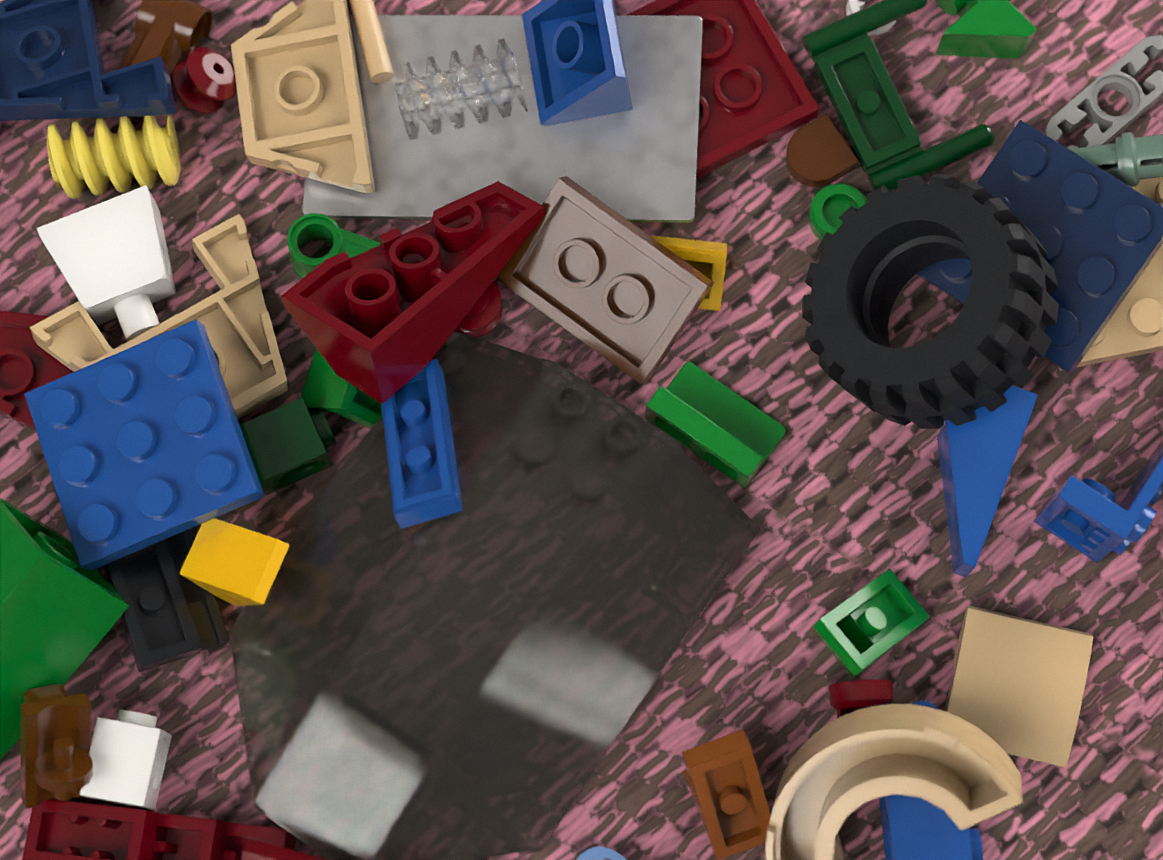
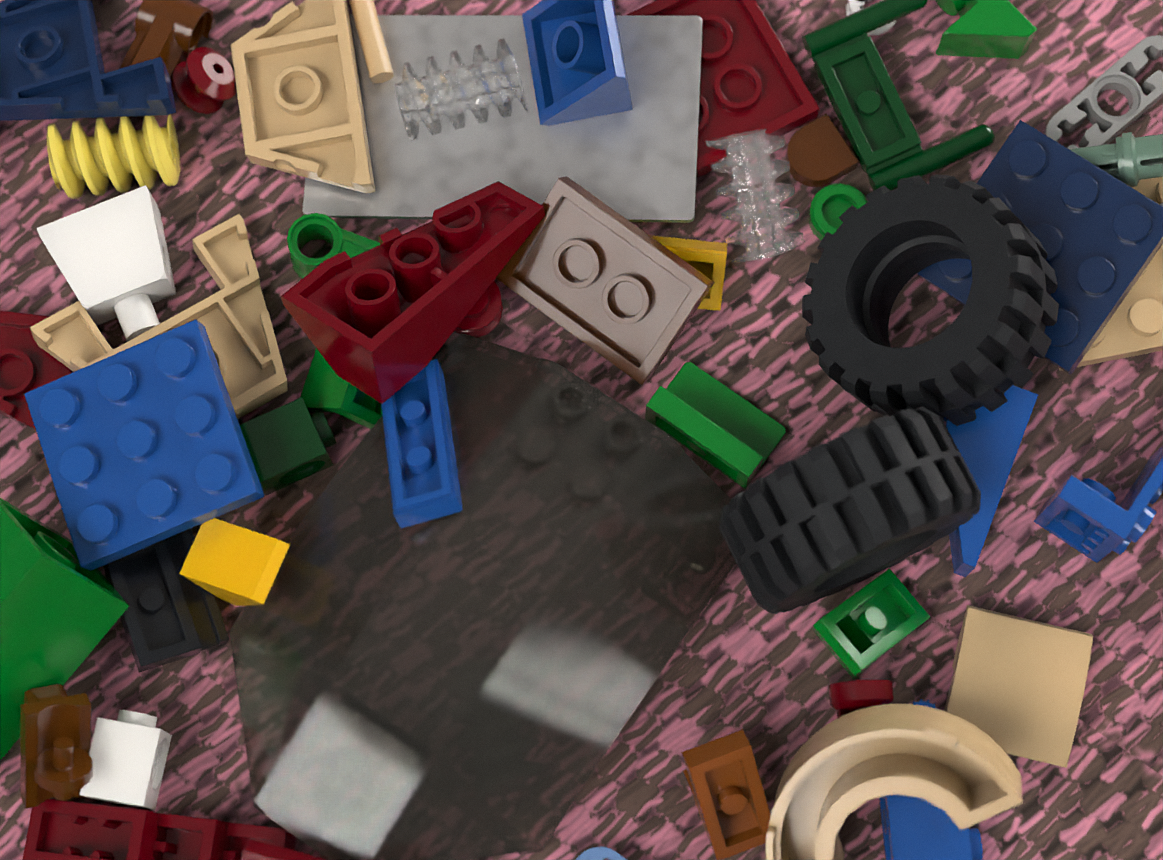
(756, 194): none -> clear piece
(849, 509): none -> black tyre

